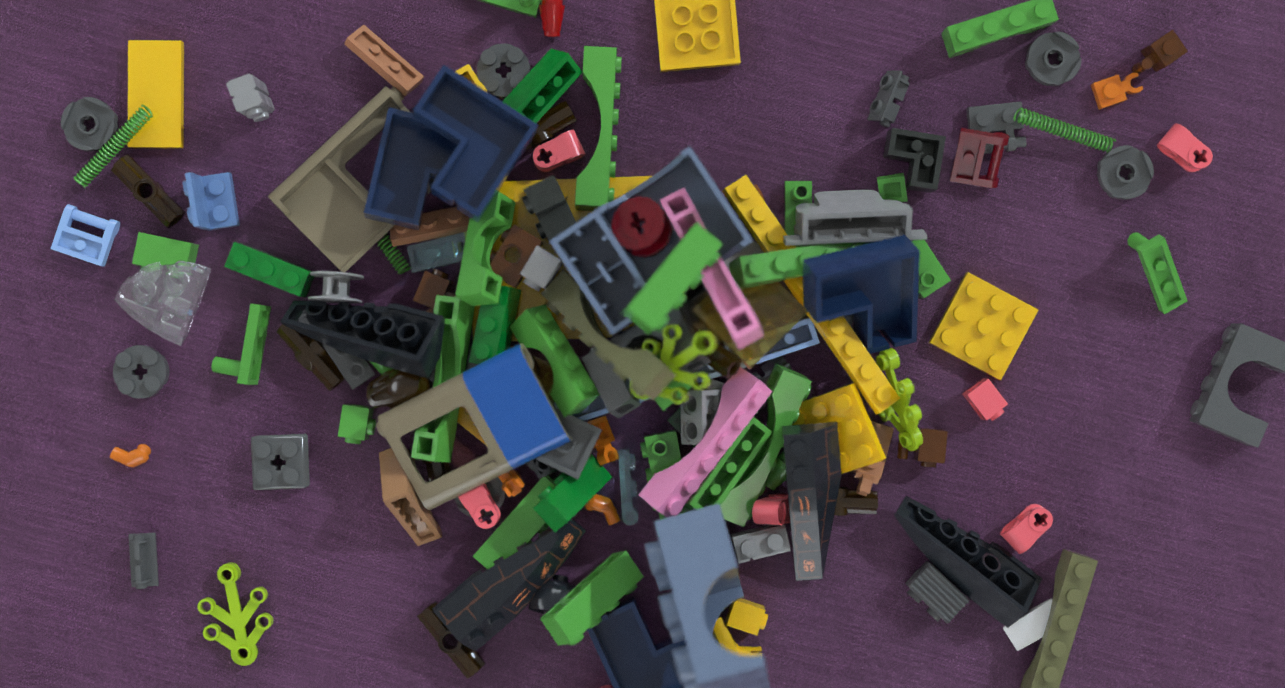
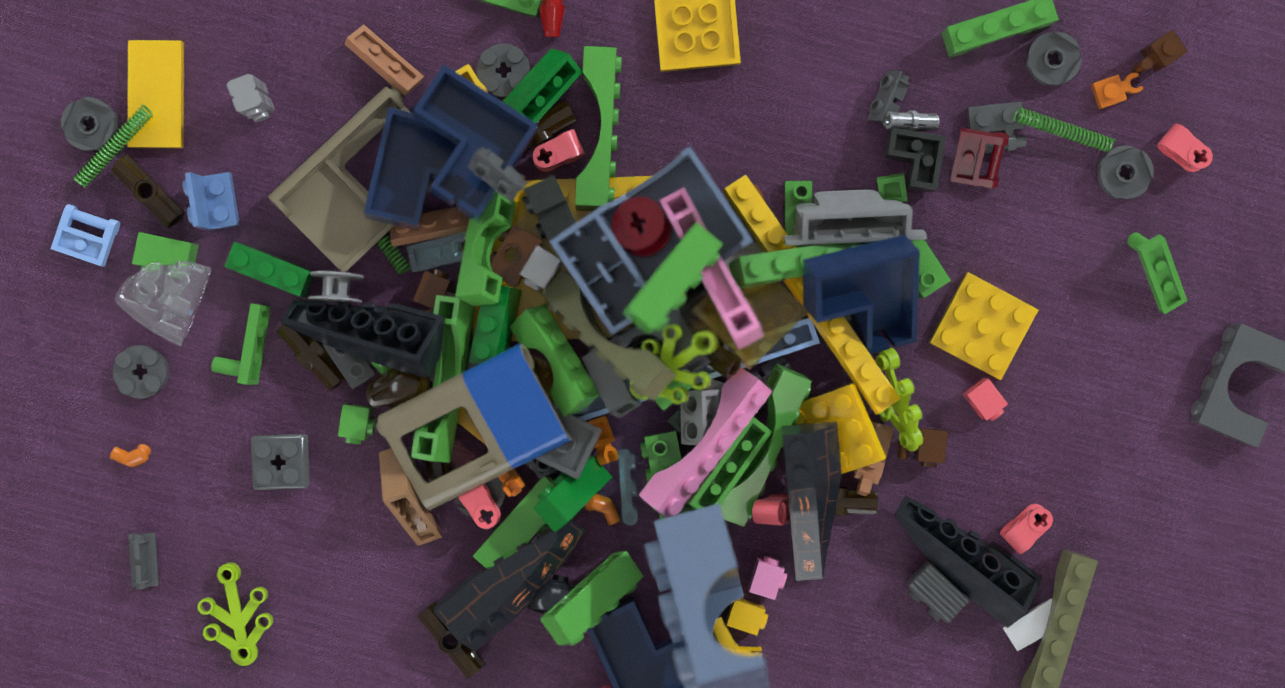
(505, 182): none -> dark grey hinge
(760, 542): light grey brick -> none
(767, 577): none -> bright pink brick
(778, 475): bright green cone -> none
(911, 121): none -> light grey pin

